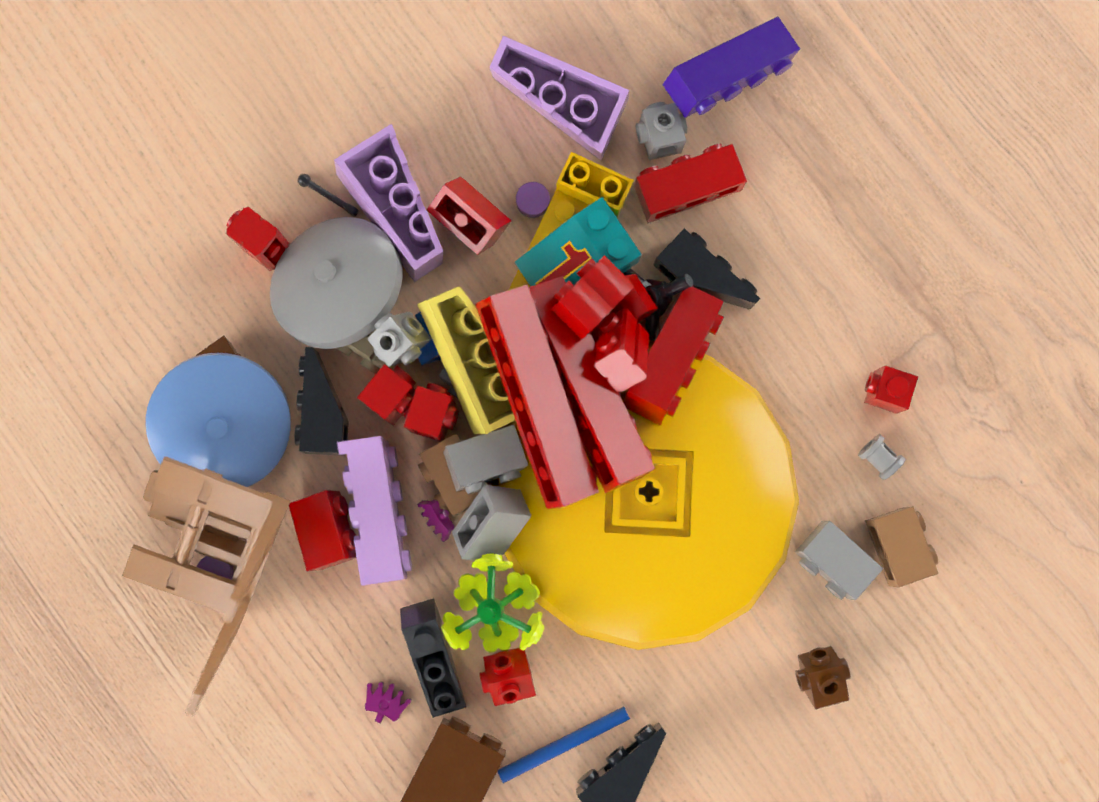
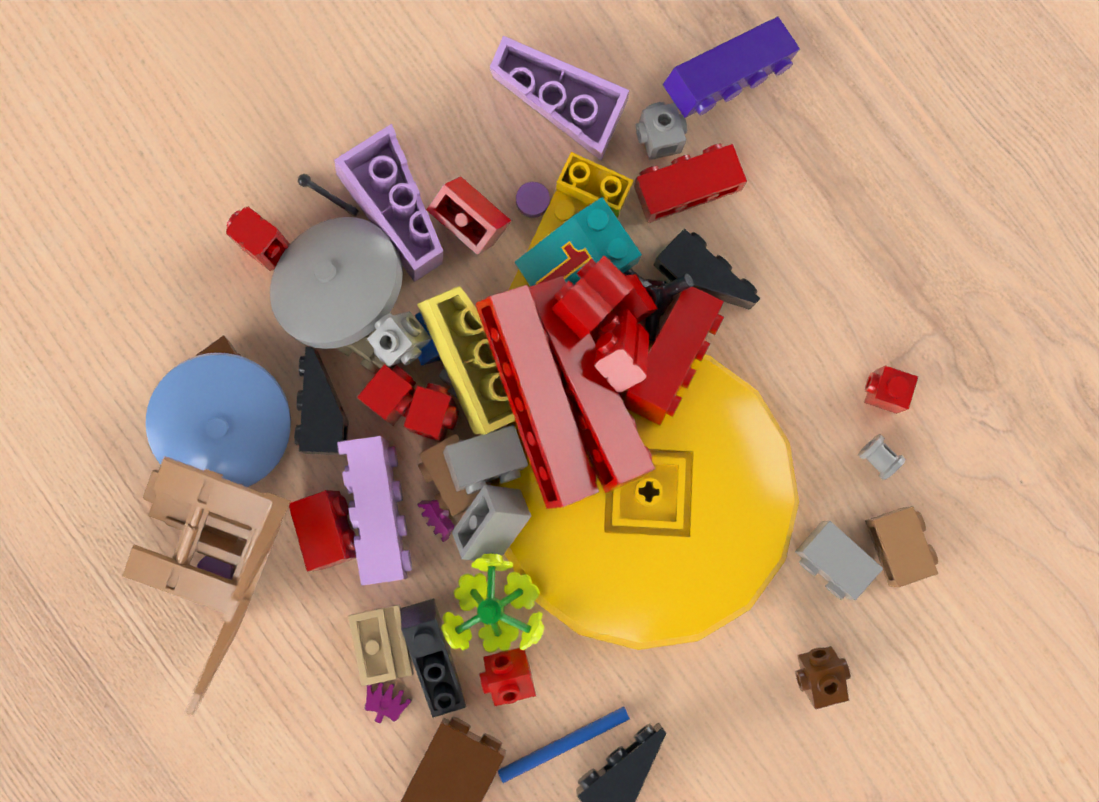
(380, 645): none -> tan plate

